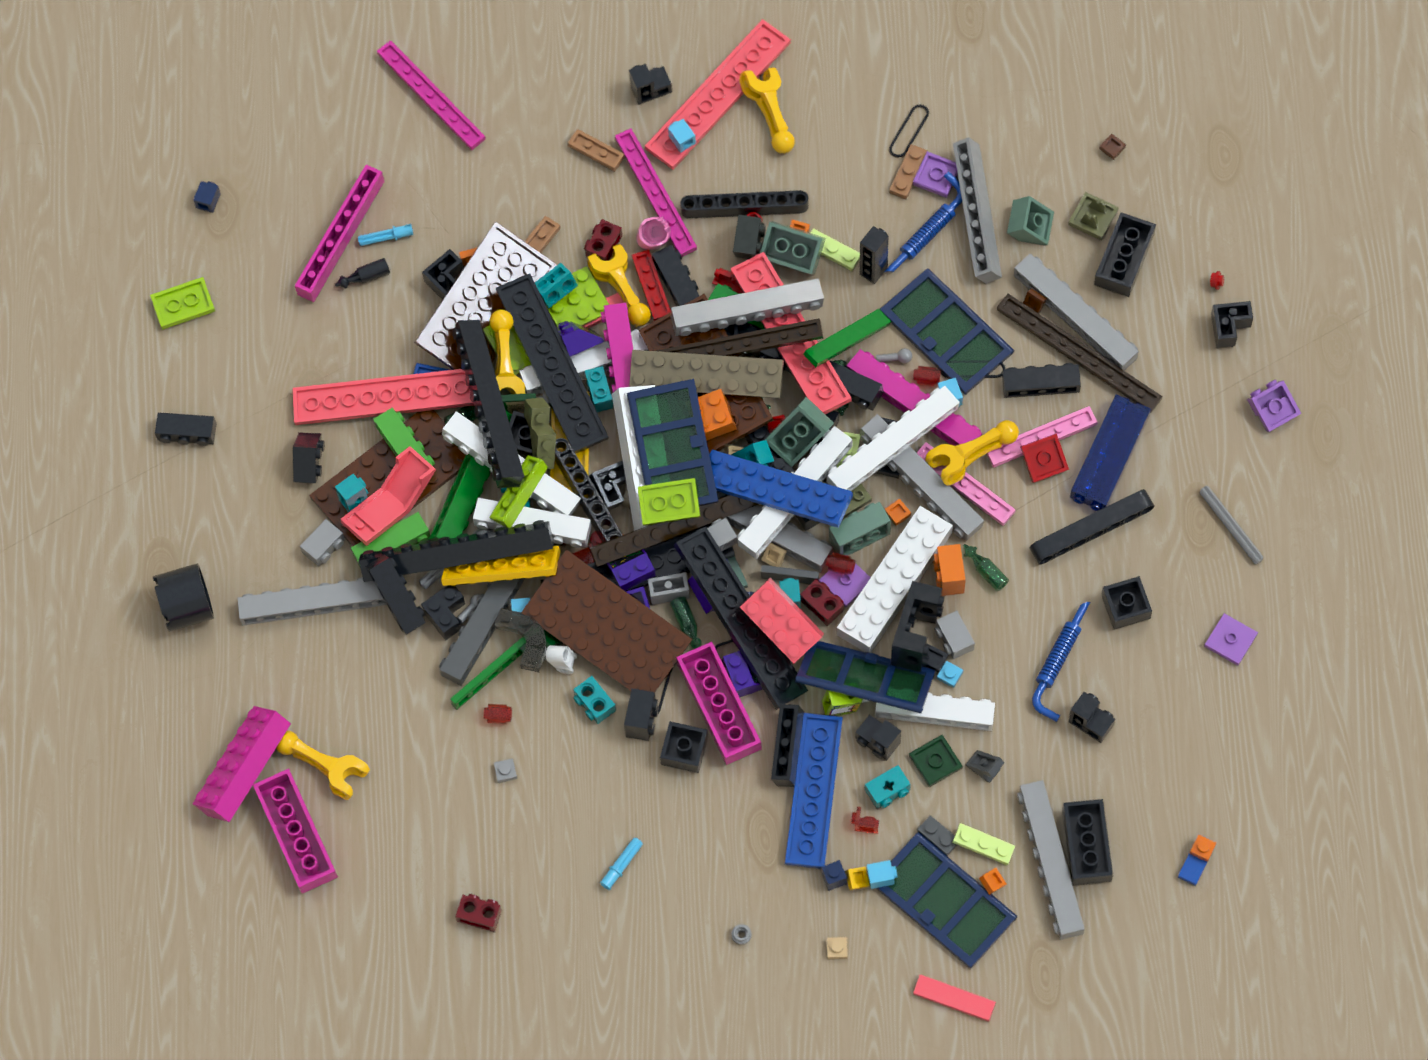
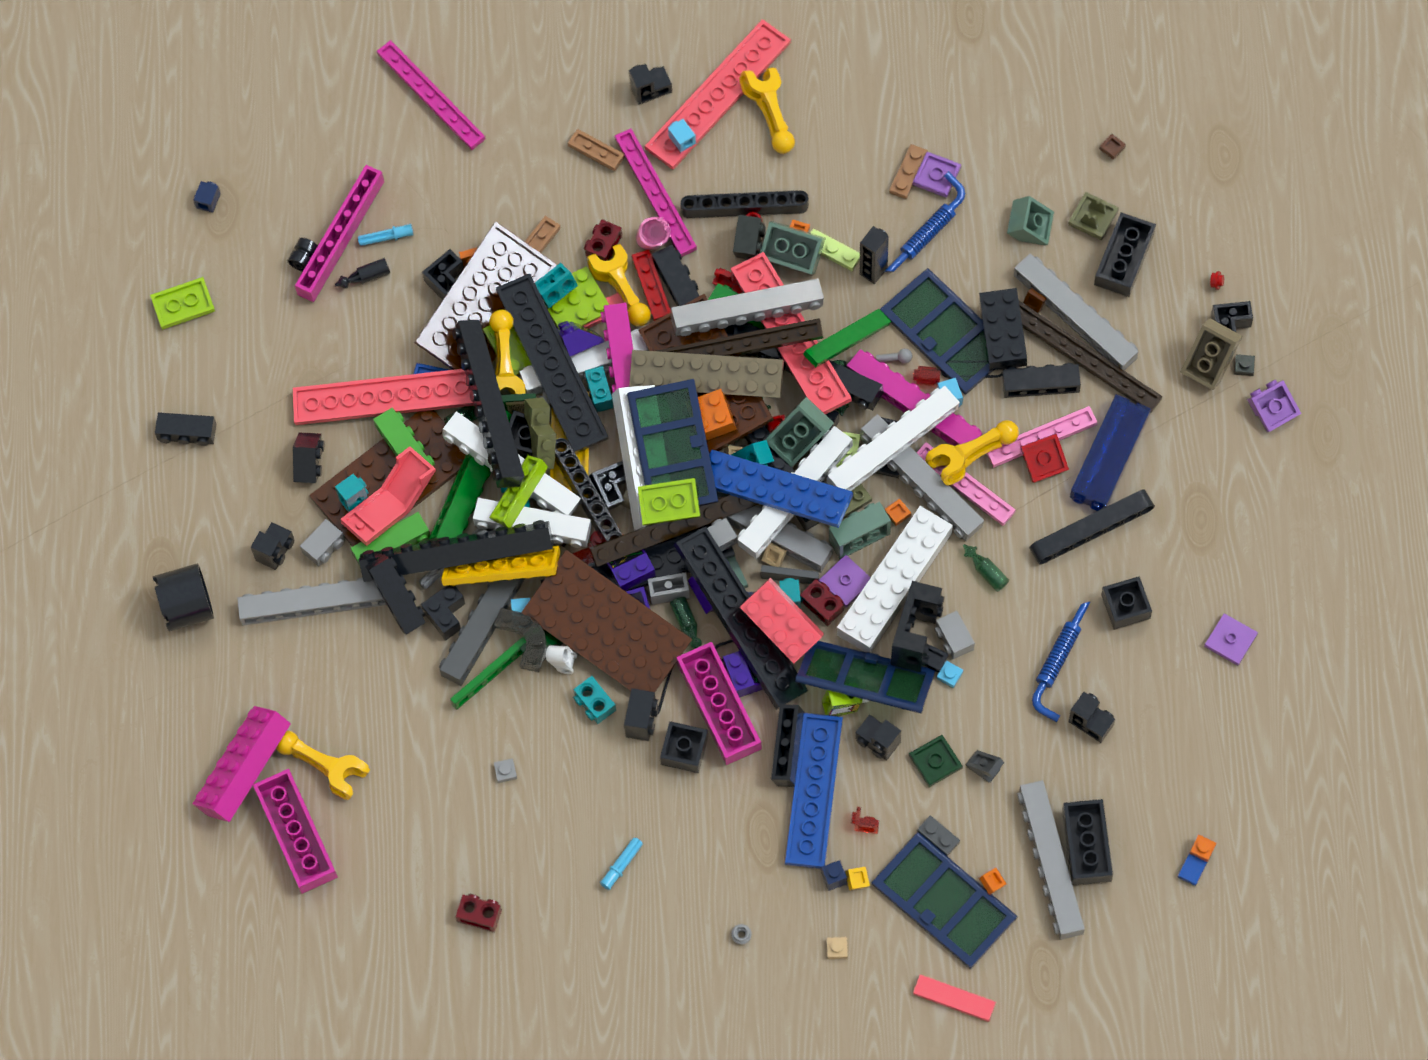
(271, 546): none -> black brick
(304, 251): none -> black wheel
(473, 605): light grey bar -> none
(498, 713): clear red brick -> none
(840, 563): clear red brick -> none
(881, 874): medium azure brick -> none
(893, 779): teal brick -> none
(927, 113): black piece -> none
(945, 711): white brick -> none
(949, 569): orange brick -> none
(977, 210): light grey brick -> none
(983, 844): yellowish green plate -> none
(1003, 329): none -> black brick
(1211, 354): none -> dark tan brick
(1231, 525): light grey axle -> none
(1244, 365): none -> pearl dark grey plate

